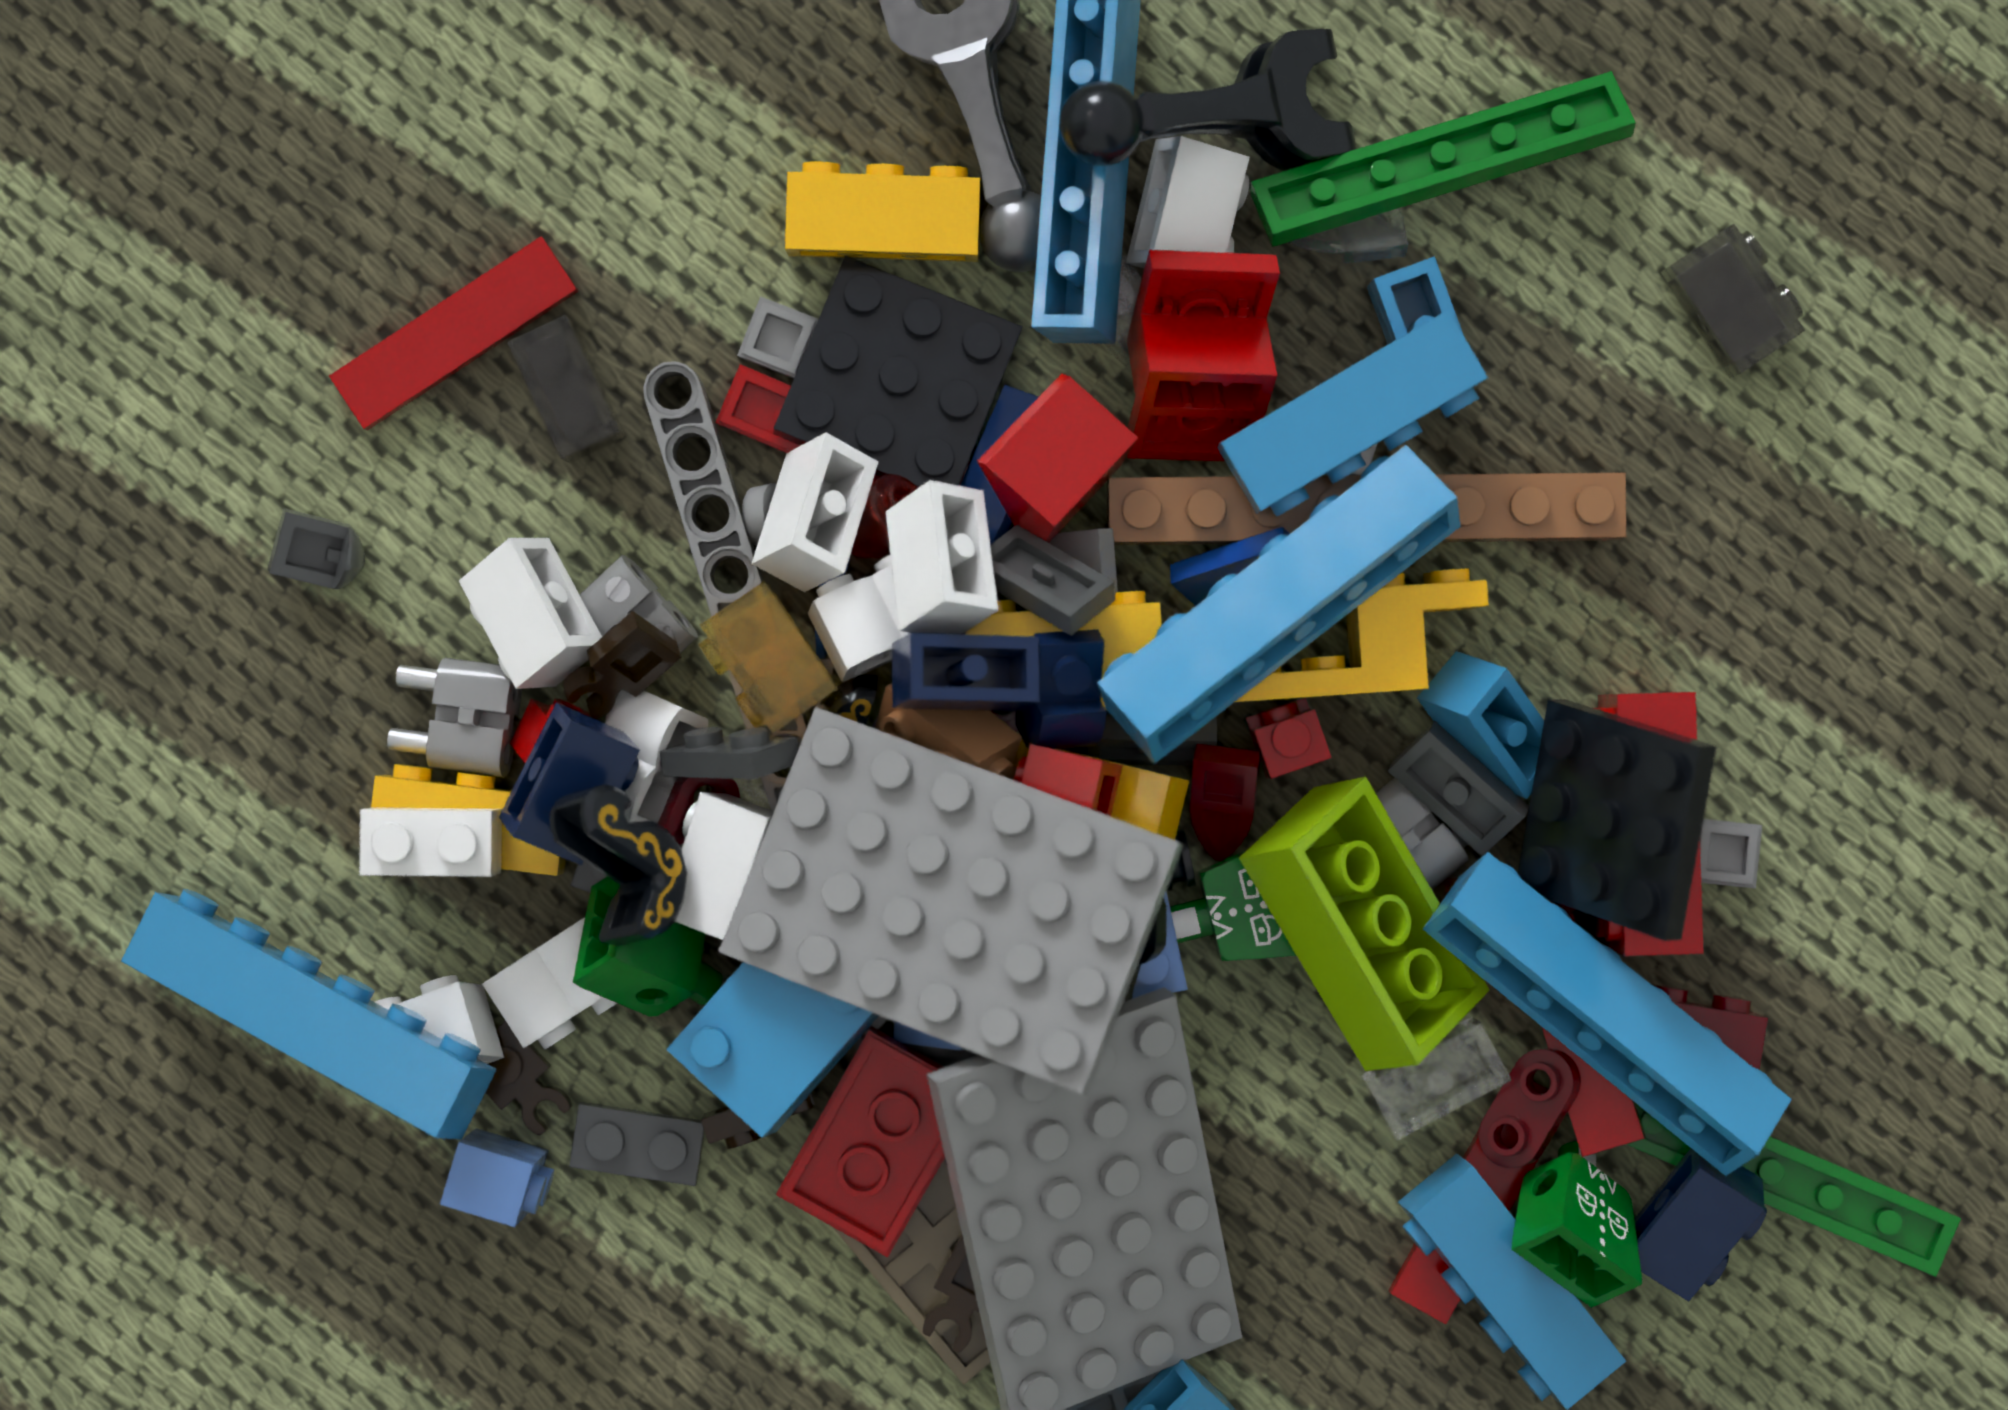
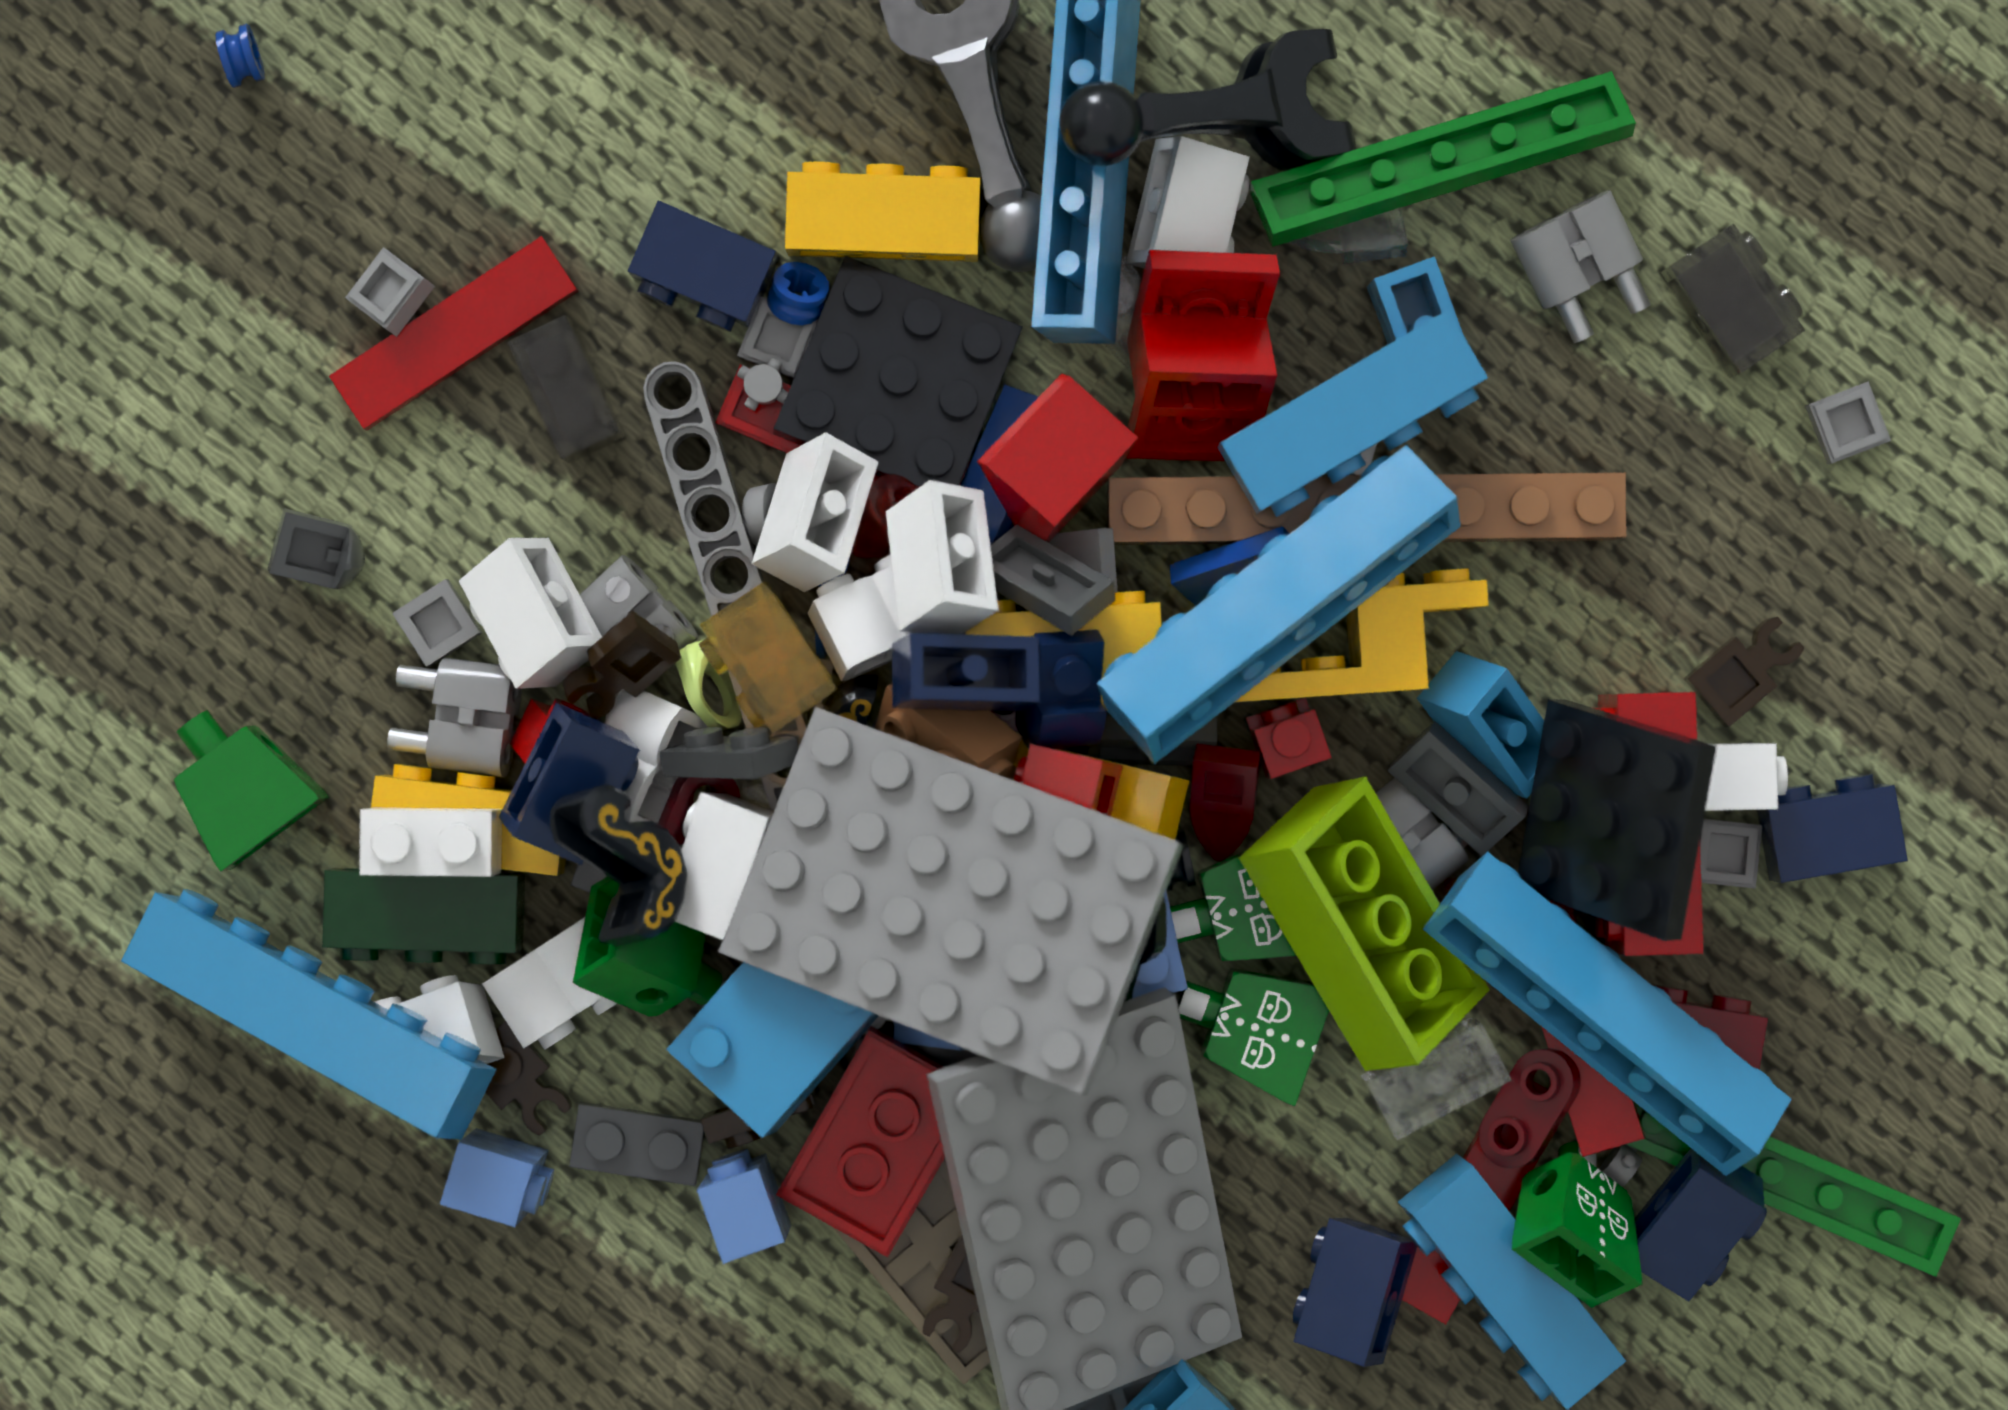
(240, 55): none -> blue bush
(241, 789): none -> green torso
(390, 292): none -> light grey tile
(423, 915): none -> dark green brick
(437, 623): none -> light grey tile
(691, 671): none -> yellowish green piece
(703, 266): none -> dark blue brick
(743, 1205): none -> medium blue brick
(763, 384): none -> light grey piece
(799, 278): none -> blue bush
(1259, 1028): none -> green torso
(1353, 1291): none -> dark blue brick
(1578, 251): none -> light grey piece
(1621, 1164): none -> light grey piece
(1737, 677): none -> dark brown plate
(1747, 777): none -> white brick
(1832, 830): none -> dark blue brick
(1848, 423): none -> light grey tile

